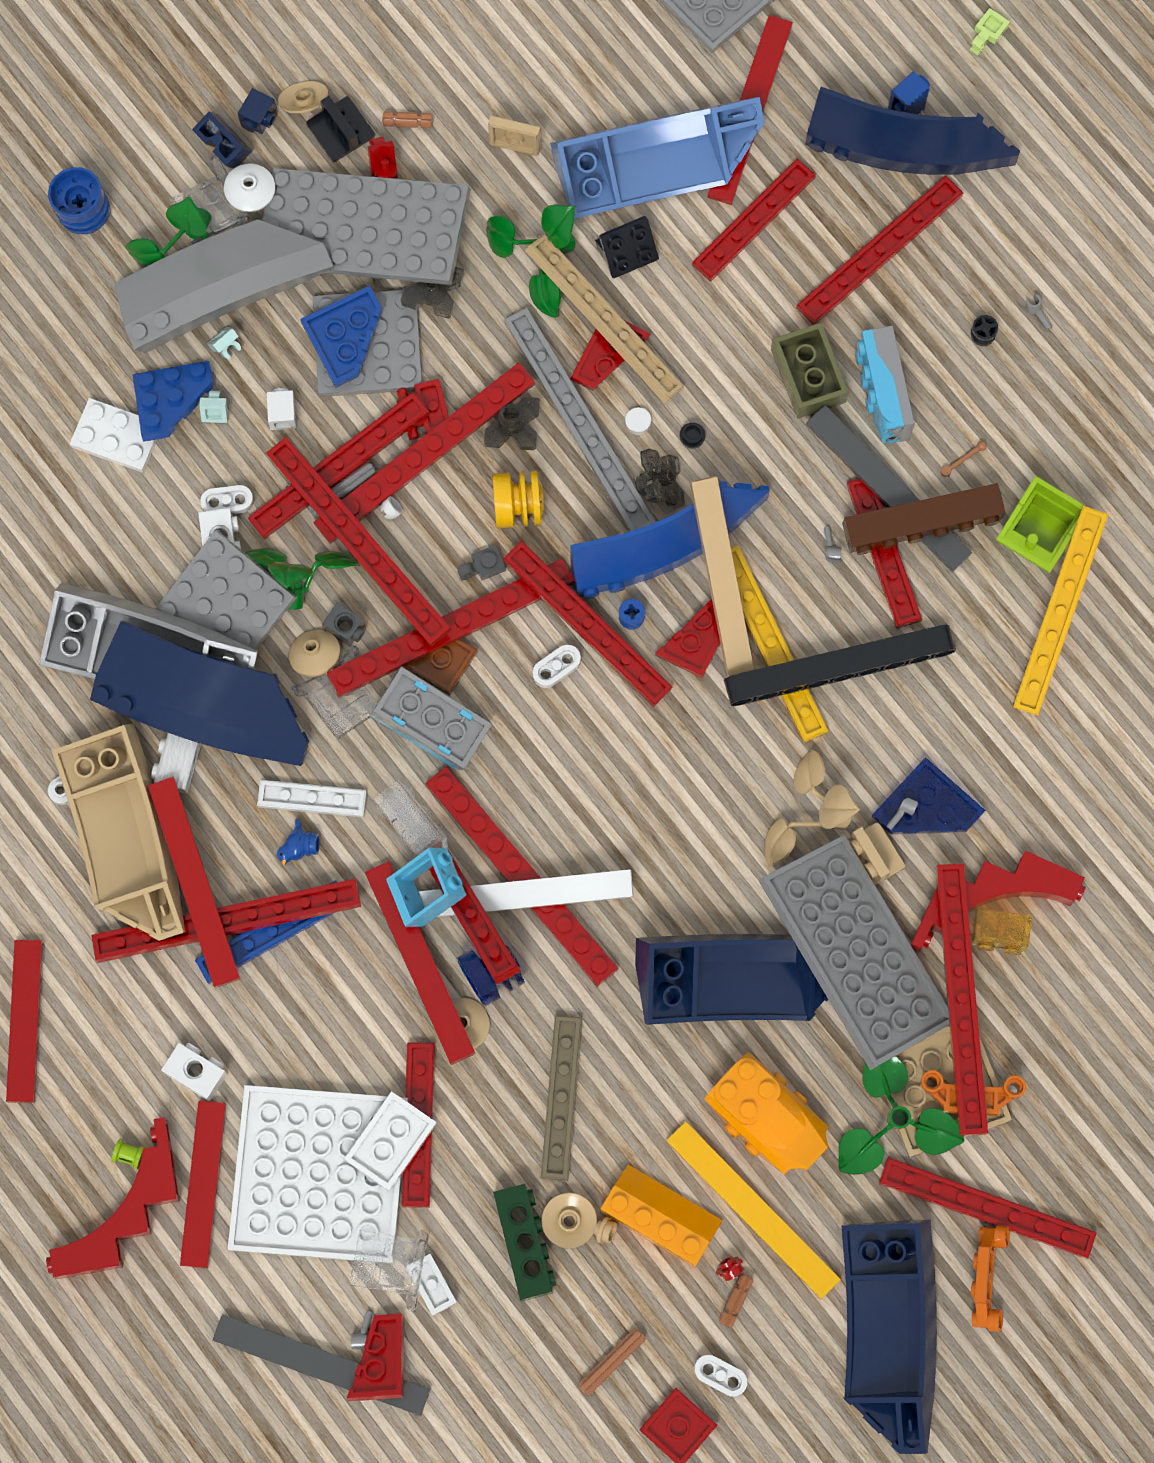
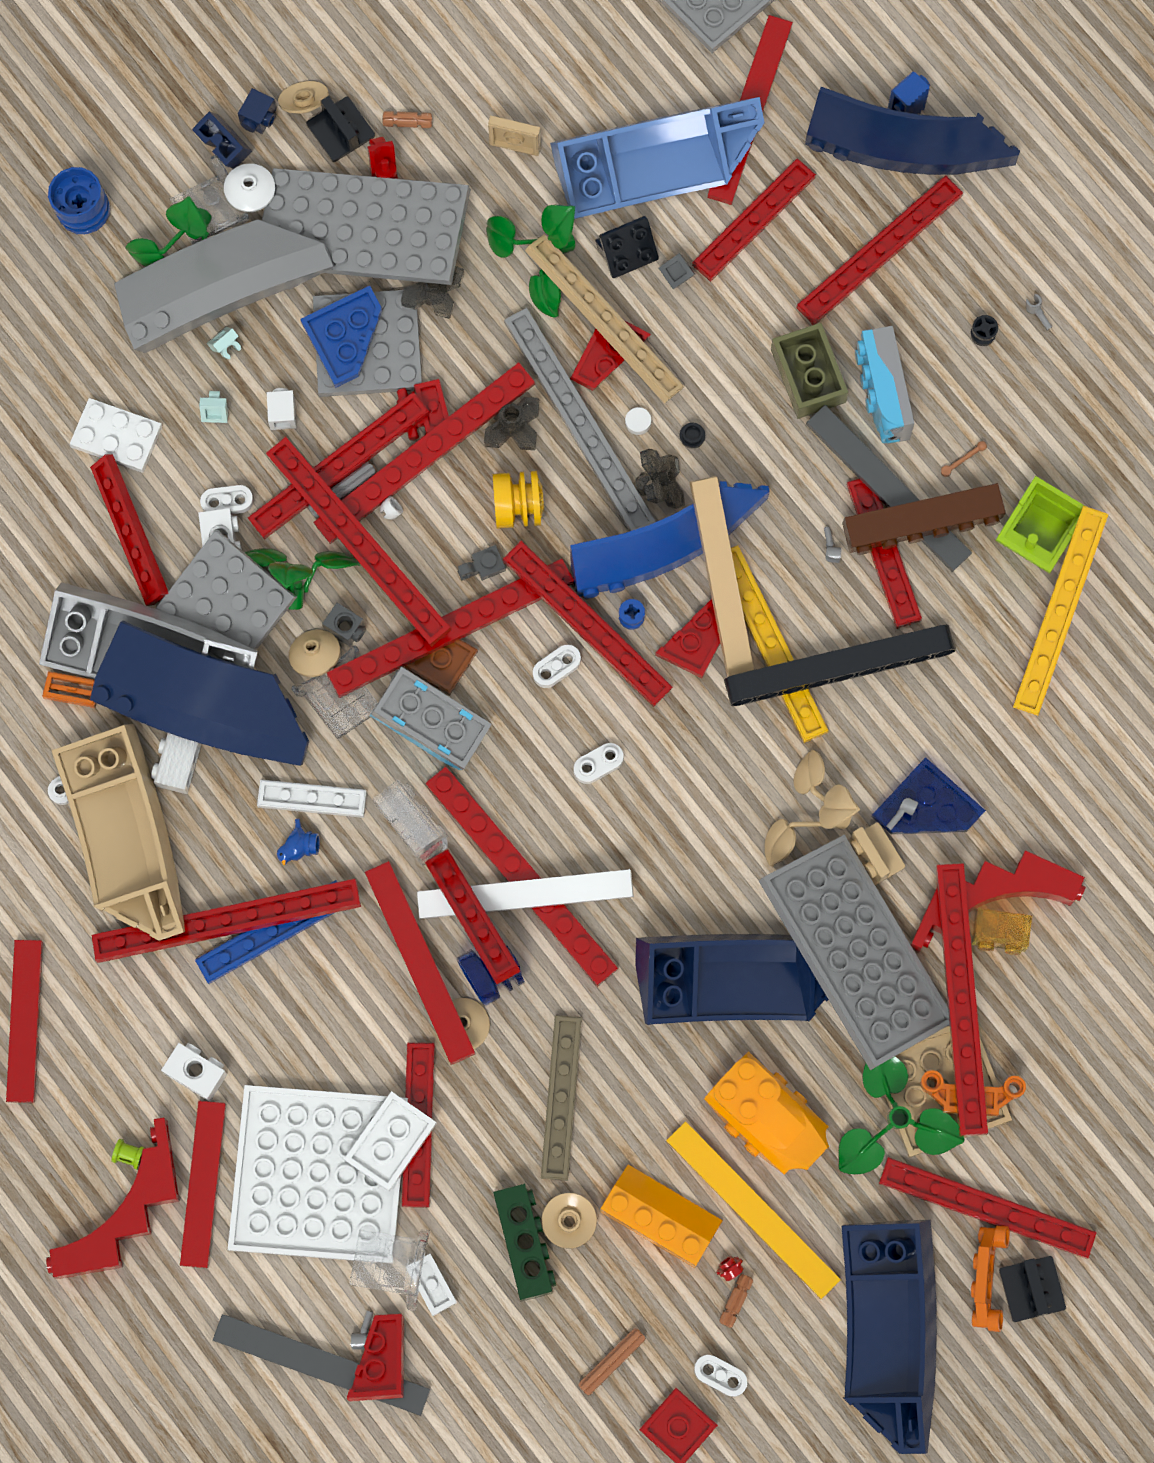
(64, 698): none -> orange tile
(129, 530): none -> red plate
(169, 396): blue plate -> none
(194, 882): red tile -> none
(403, 886): medium azure window -> none
(600, 764): none -> white plate
(605, 1230): tan plate -> none
(676, 271): none -> dark grey brick
(989, 29): yellowish green plate -> none
(1032, 1288): none -> black bracket

